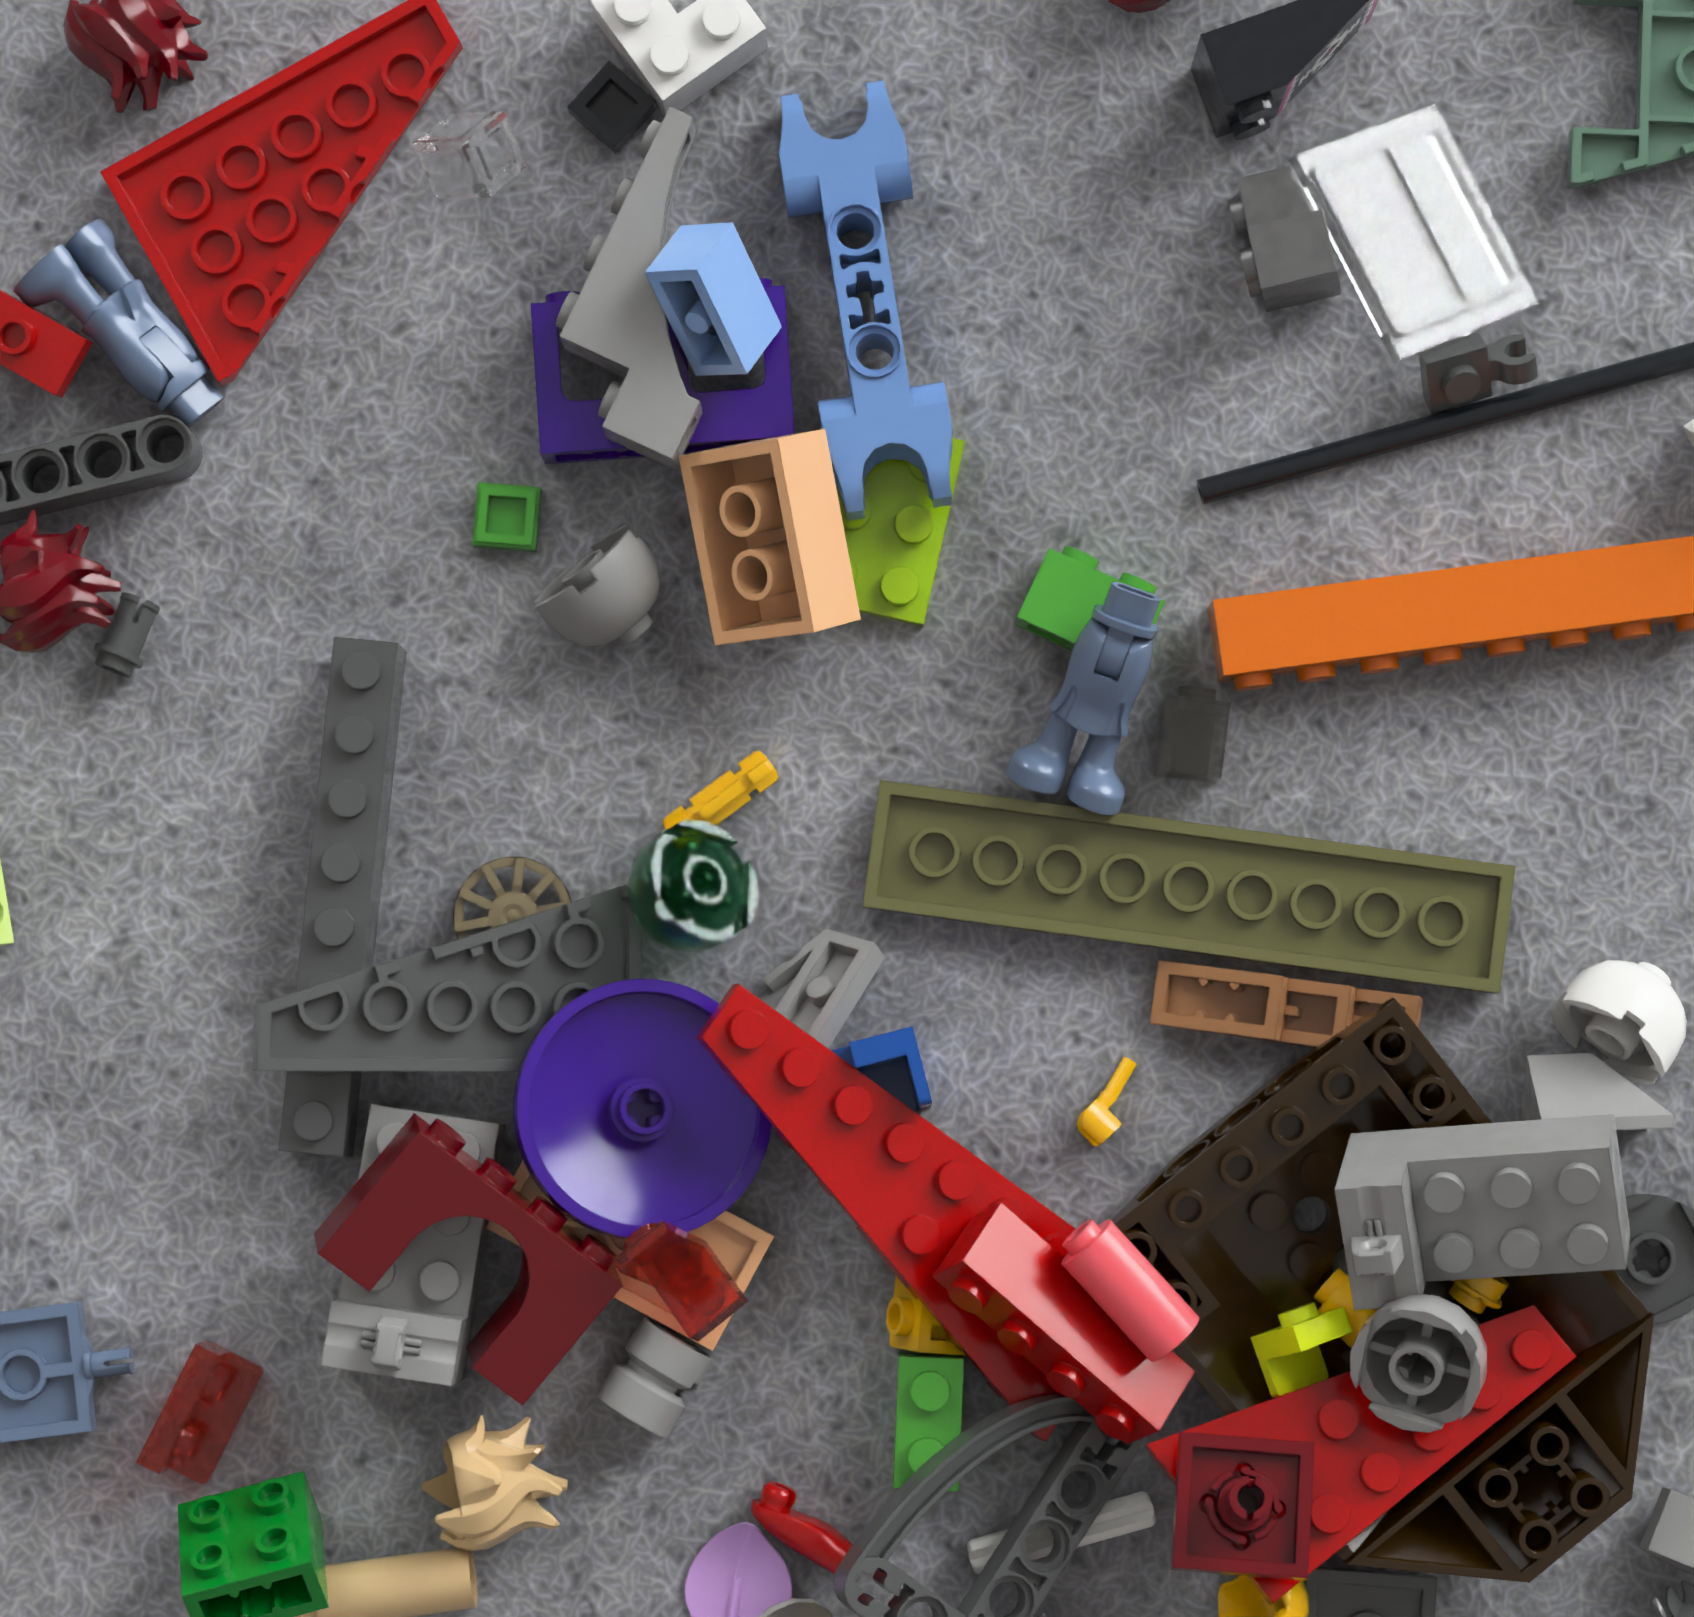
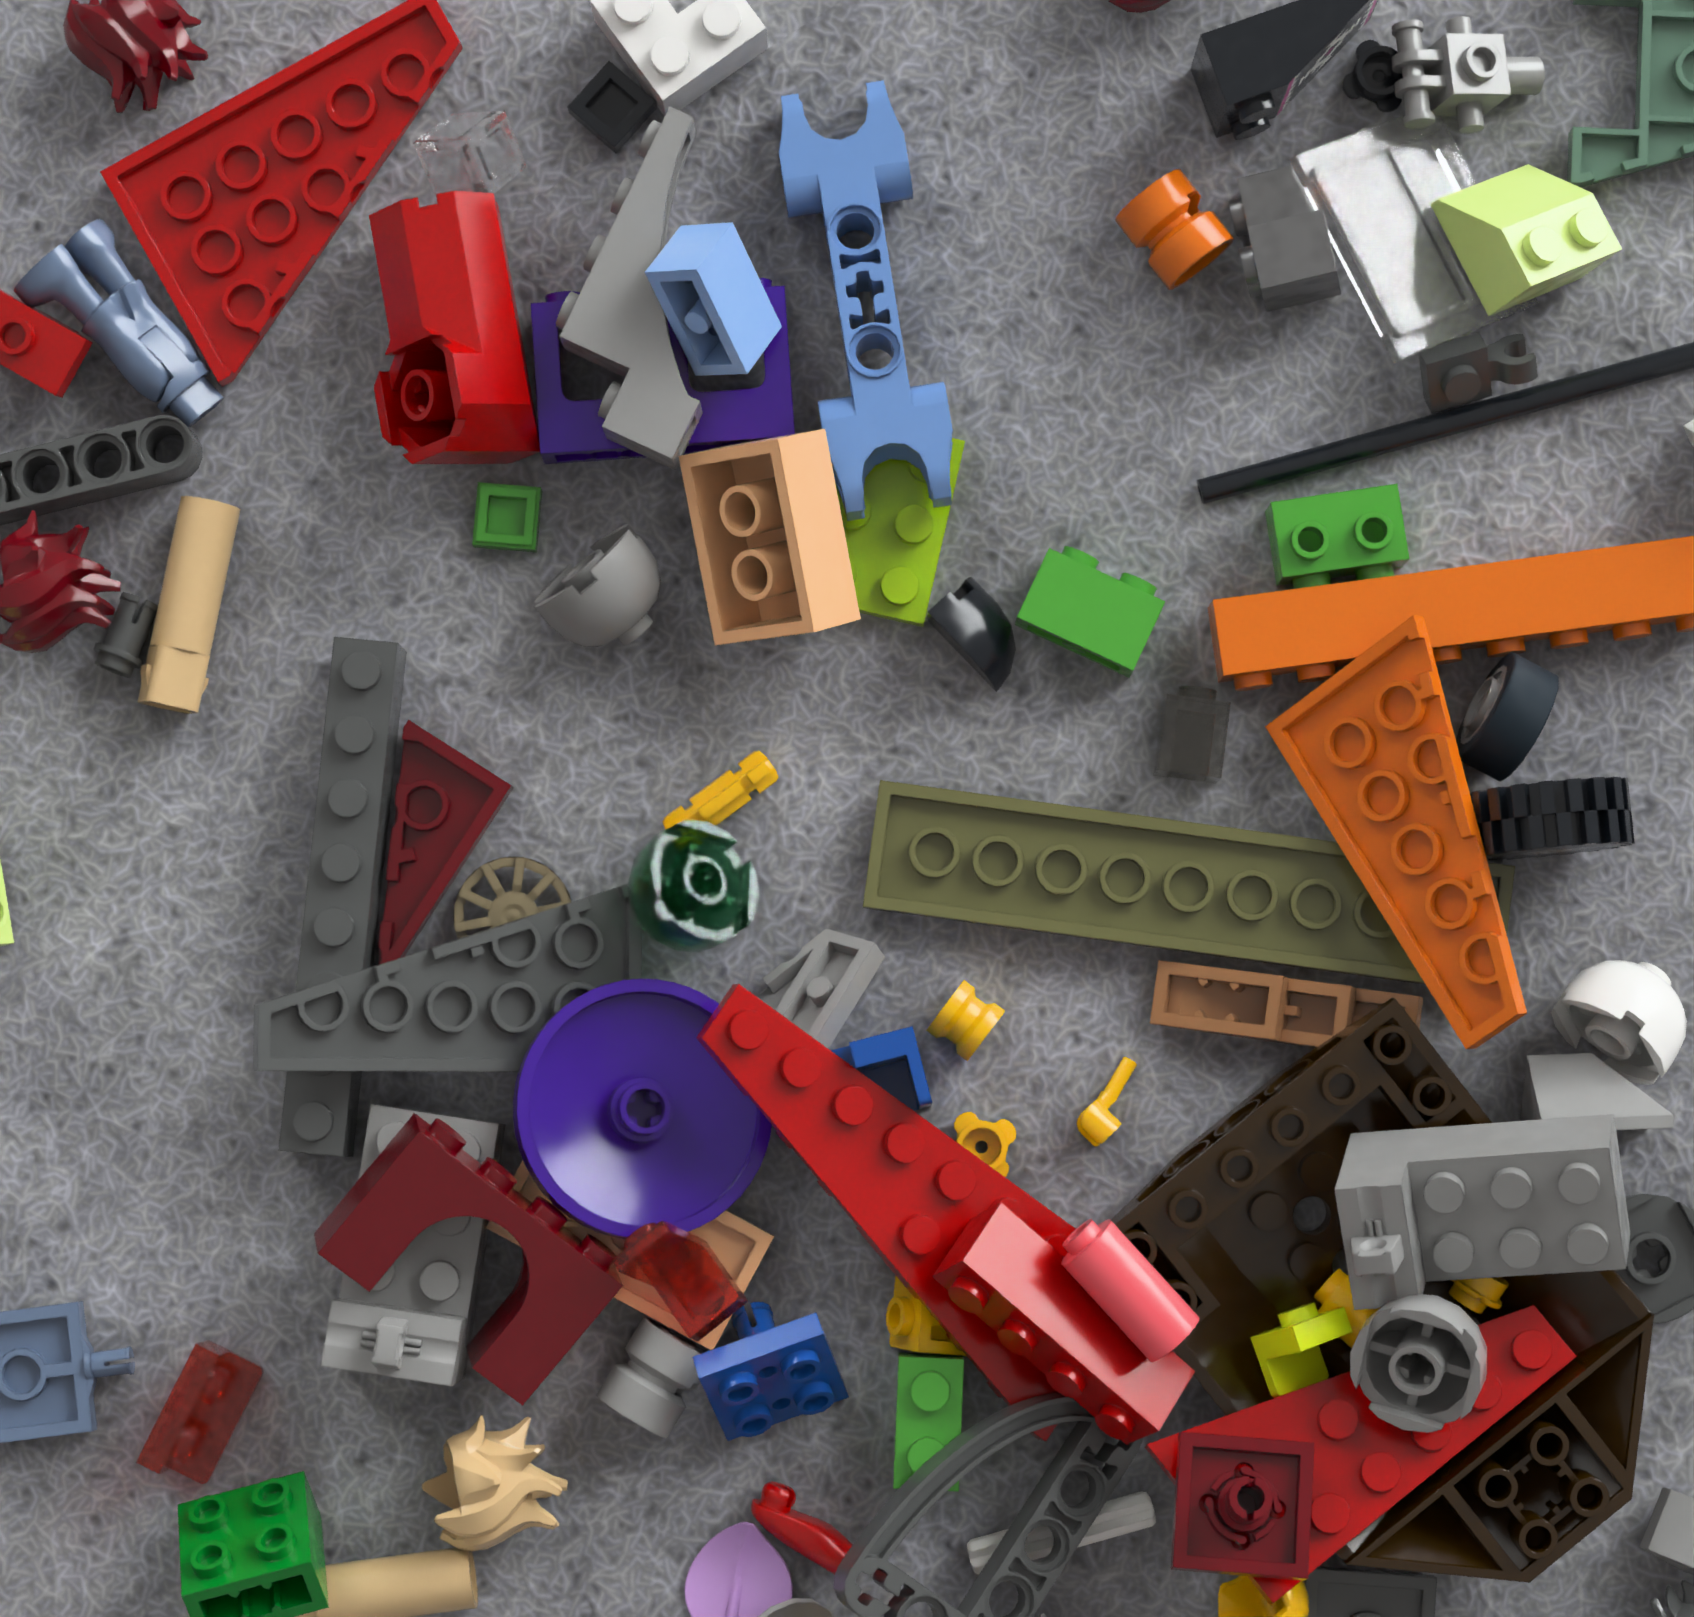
(189, 605): none -> tan piece
(439, 819): none -> dark red wing
(454, 334): none -> red brick
(769, 1373): none -> blue plate
(965, 1020): none -> yellow wheel
(976, 631): none -> black brick
(996, 1135): none -> yellow plate
(1096, 699): sand blue piece -> none
(1174, 229): none -> orange wheel
(1337, 536): none -> bright green brick
(1361, 83): none -> black plate
(1395, 796): none -> orange wing
(1458, 74): none -> light grey piece
(1506, 716): none -> black wheel
(1524, 235): none -> yellowish green slope
(1554, 817): none -> black wheel

